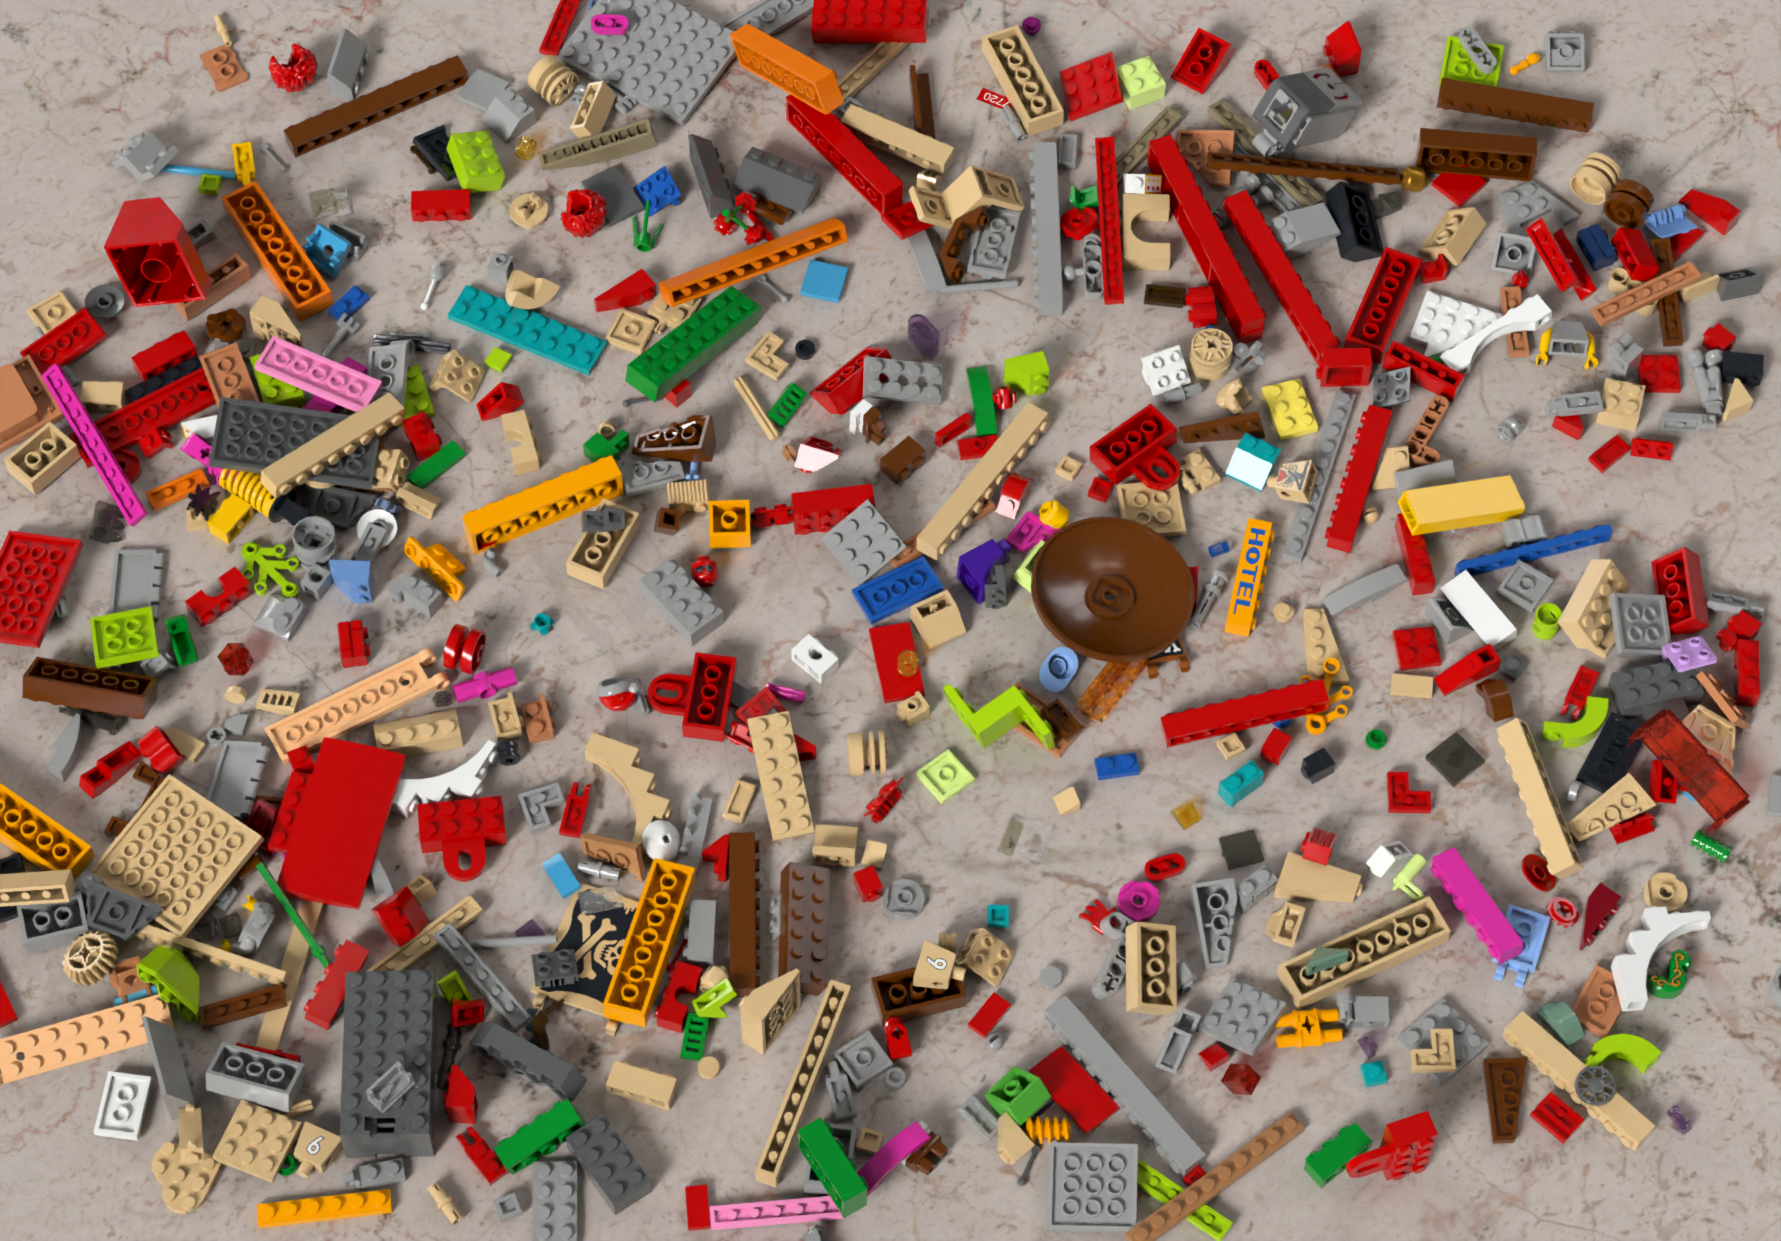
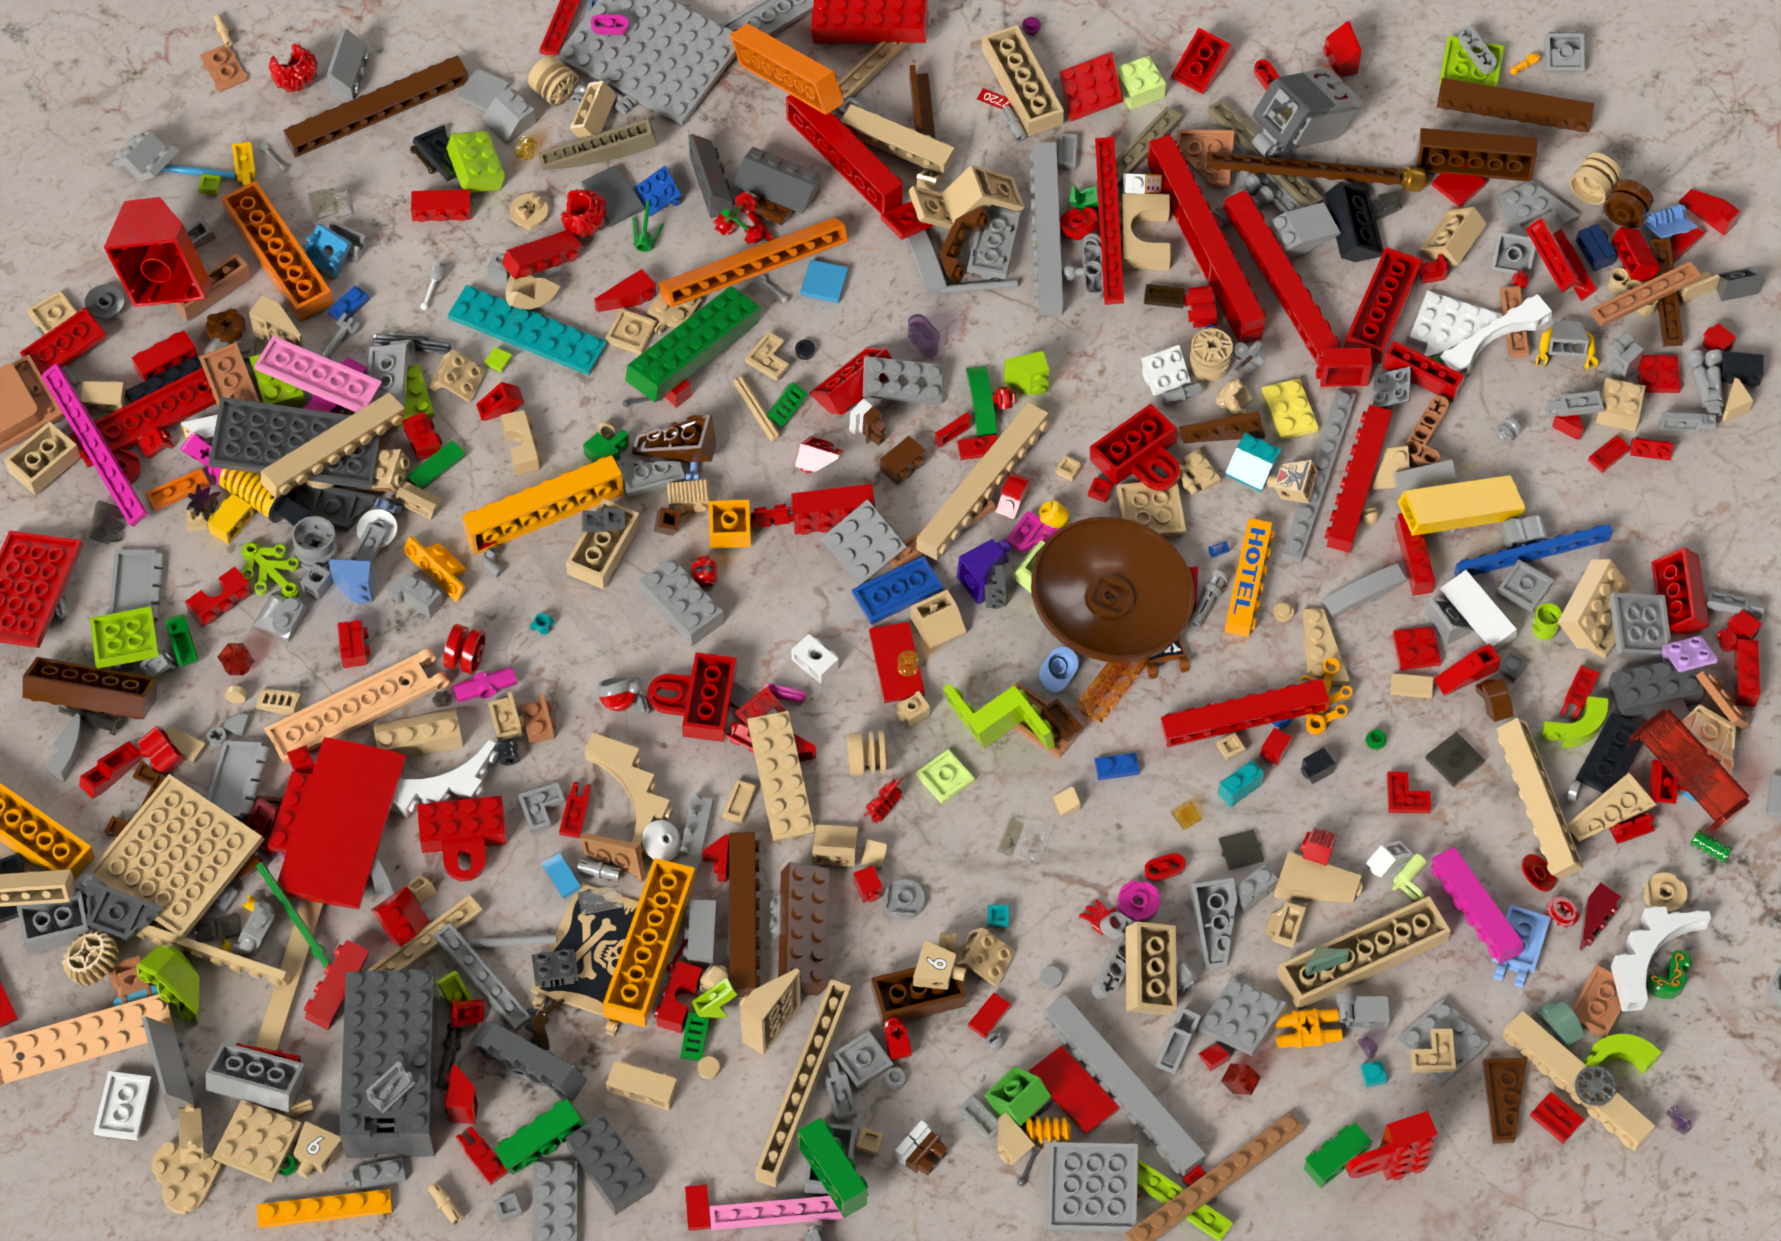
(243, 1006): reddish brown plate -> none
(529, 929): clear purple tile -> none
(541, 254): none -> red brick
(789, 452): medium nougat plate -> none
(892, 1154): dark pink slope -> none

